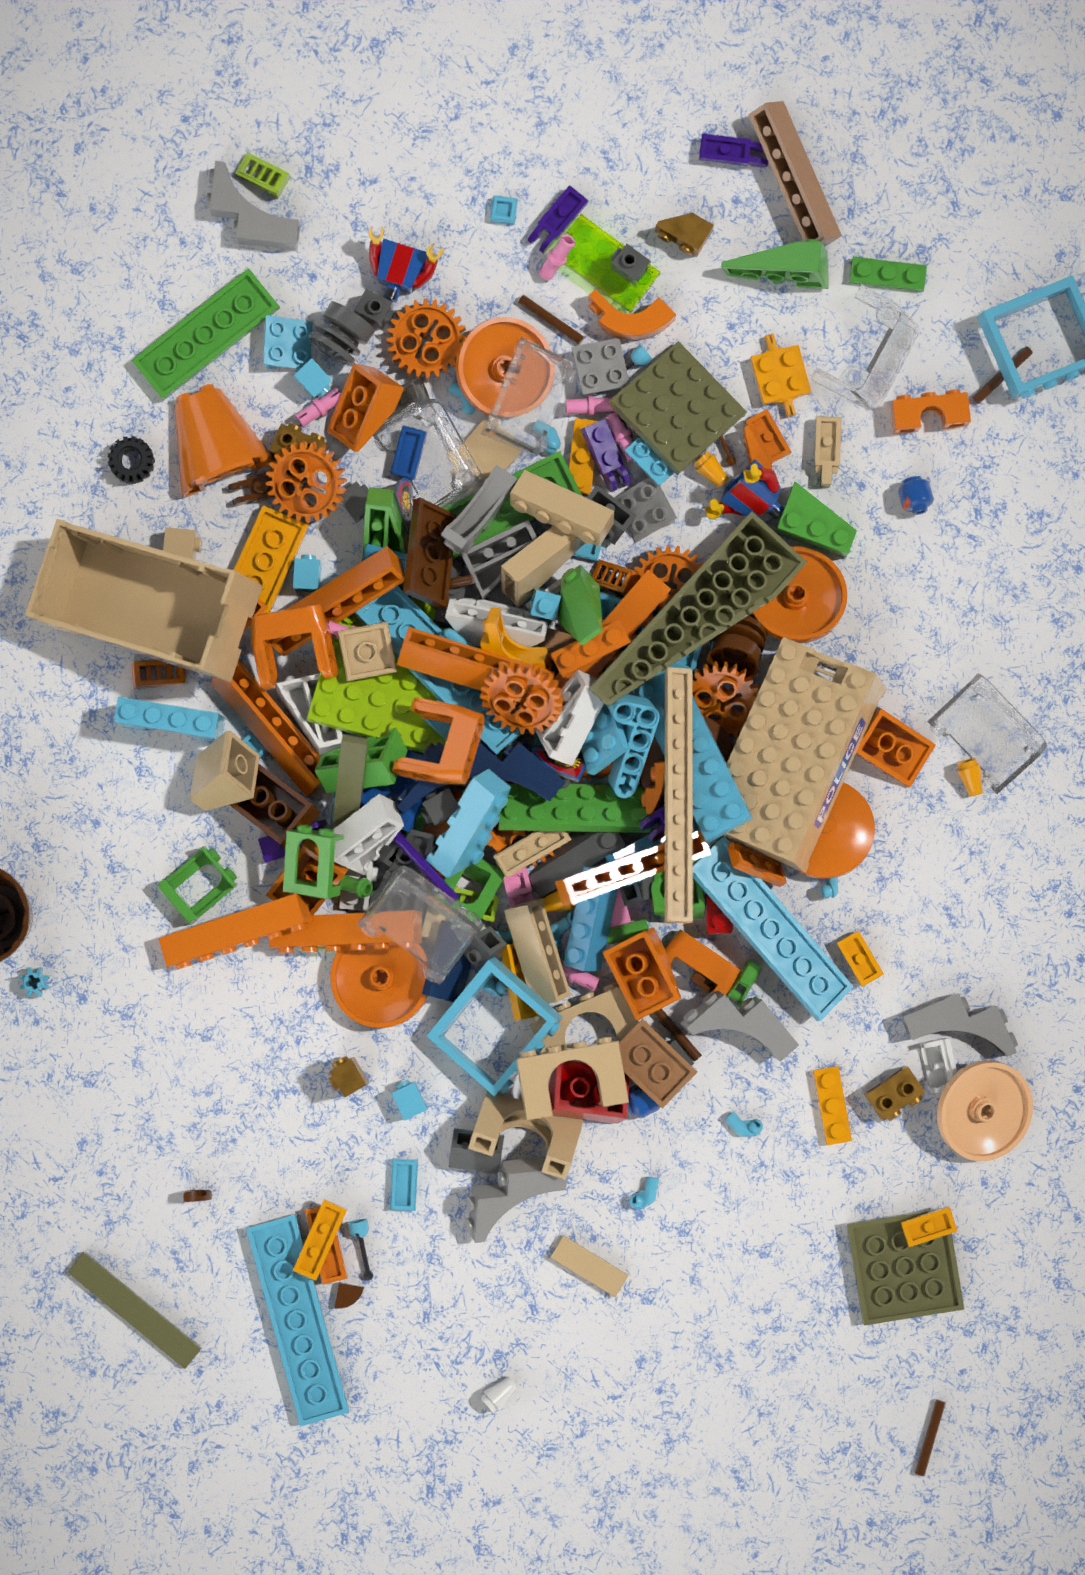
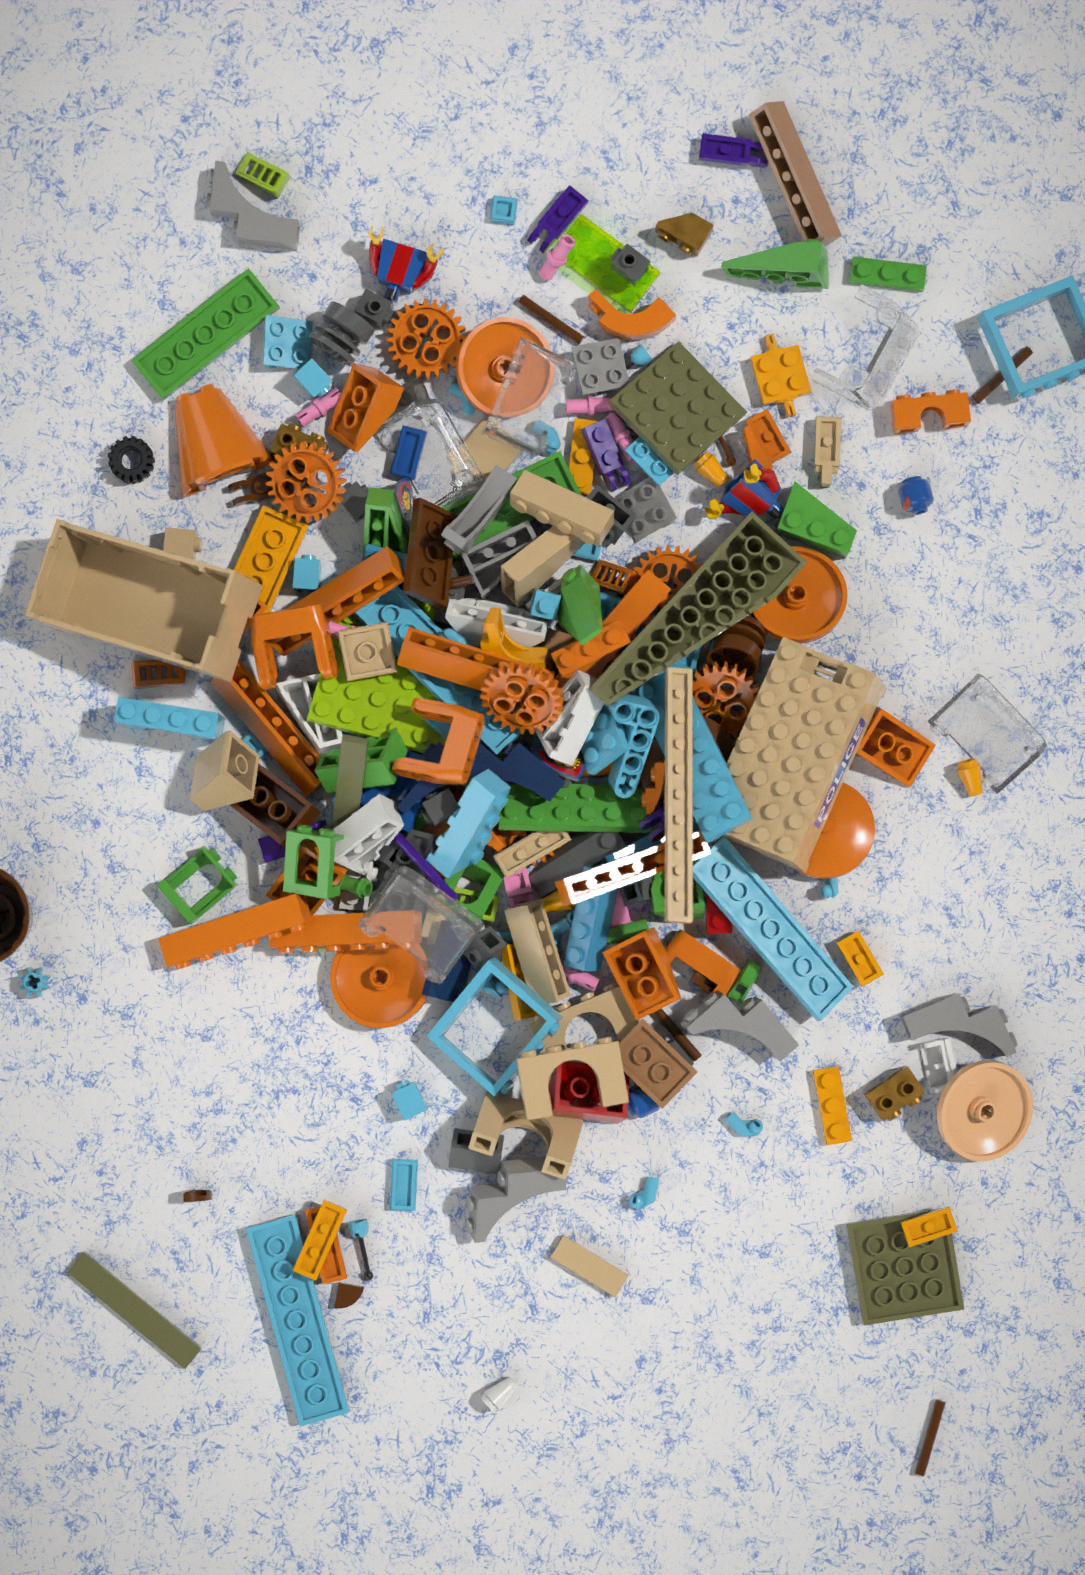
(347, 1076): pearl gold brick -> none
(756, 864): orange tile -> none

